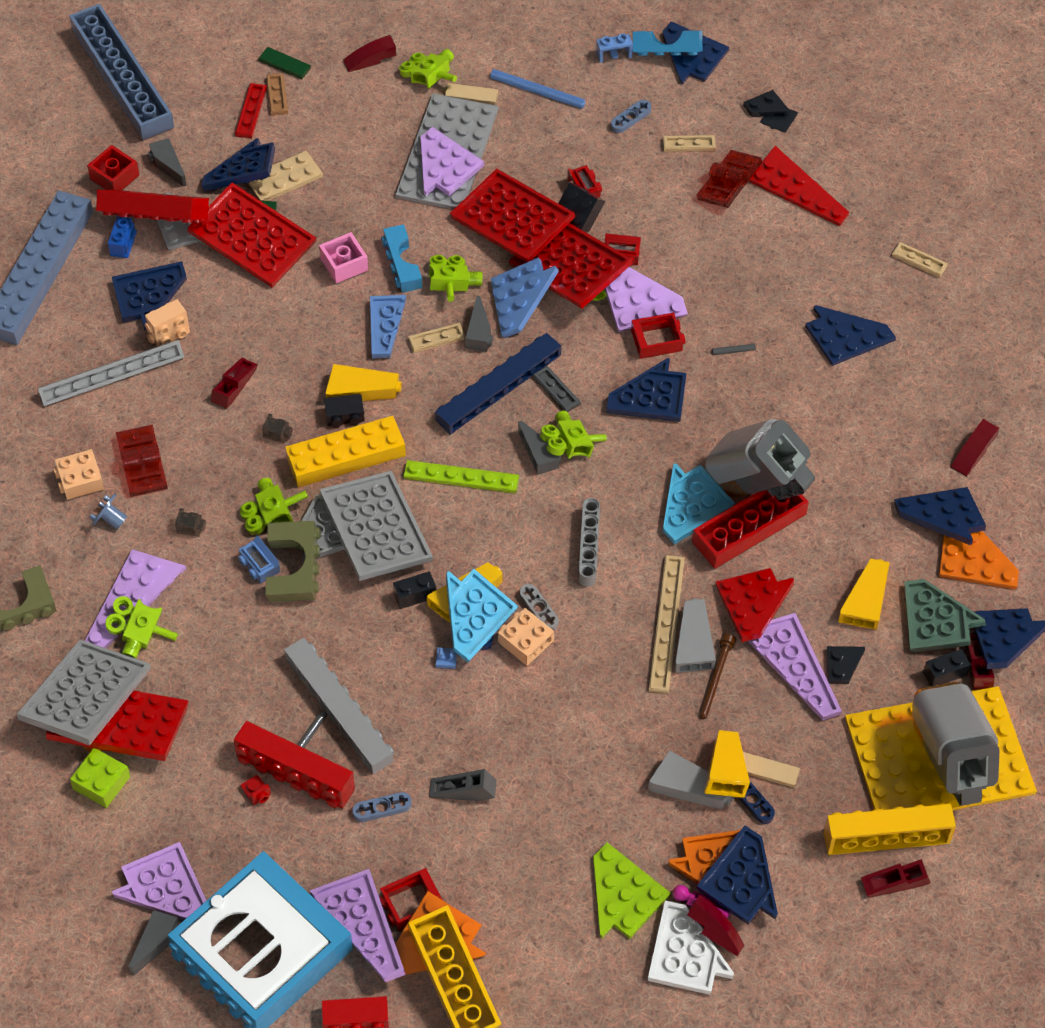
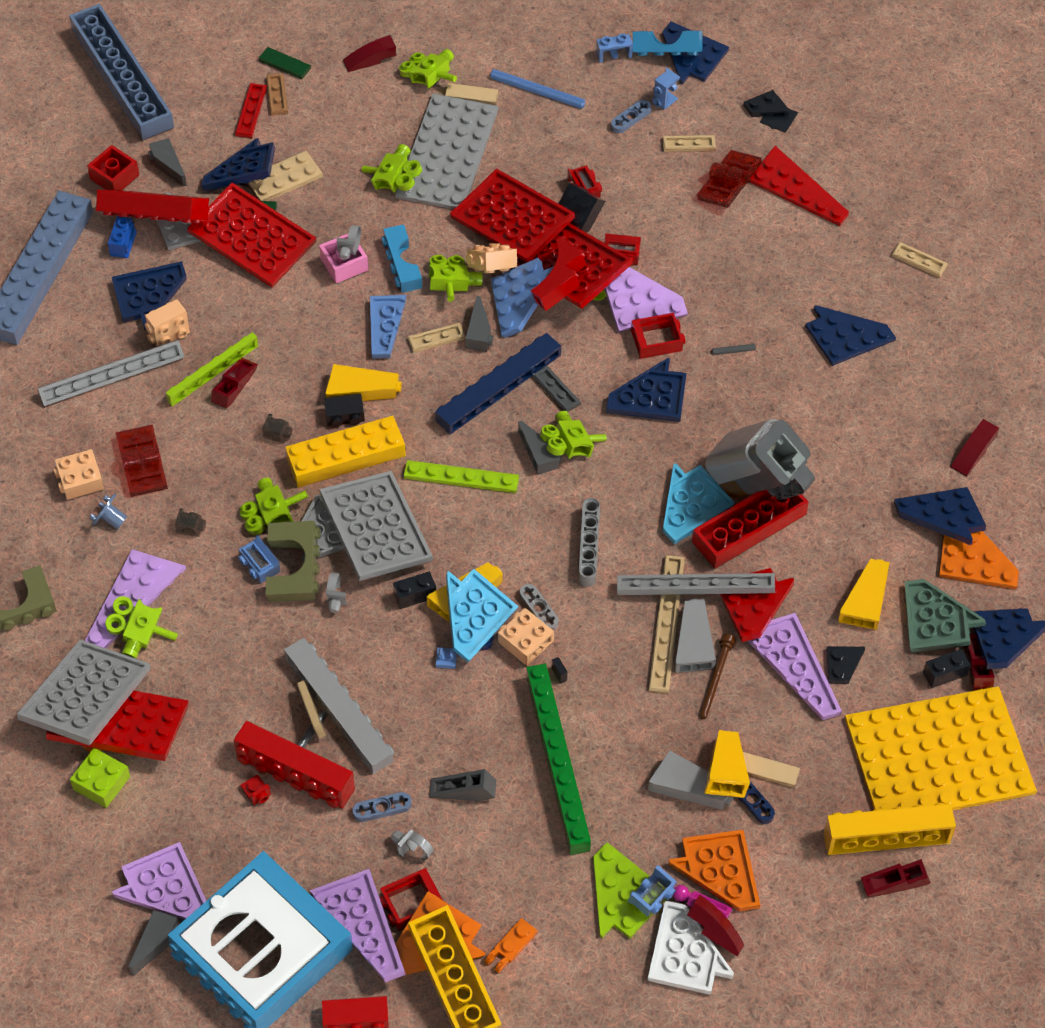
(212, 369): none -> lime plate
(311, 709): none -> tan tile
(335, 598): none -> light grey piece
(350, 245): none -> light grey piece
(395, 171): none -> lime piece
(411, 841): none -> light grey piece
(446, 163): lavender wing -> none
(491, 258): none -> light nougat brick
(512, 944): none -> orange hinge
(558, 759): none -> green brick
(559, 670): none -> black tile
(562, 278): none -> red arch
(653, 891): none -> medium blue window
(662, 96): none -> medium blue window
(696, 584): none -> light grey plate
(741, 878): dark blue wing -> none
(957, 739): piece -> none

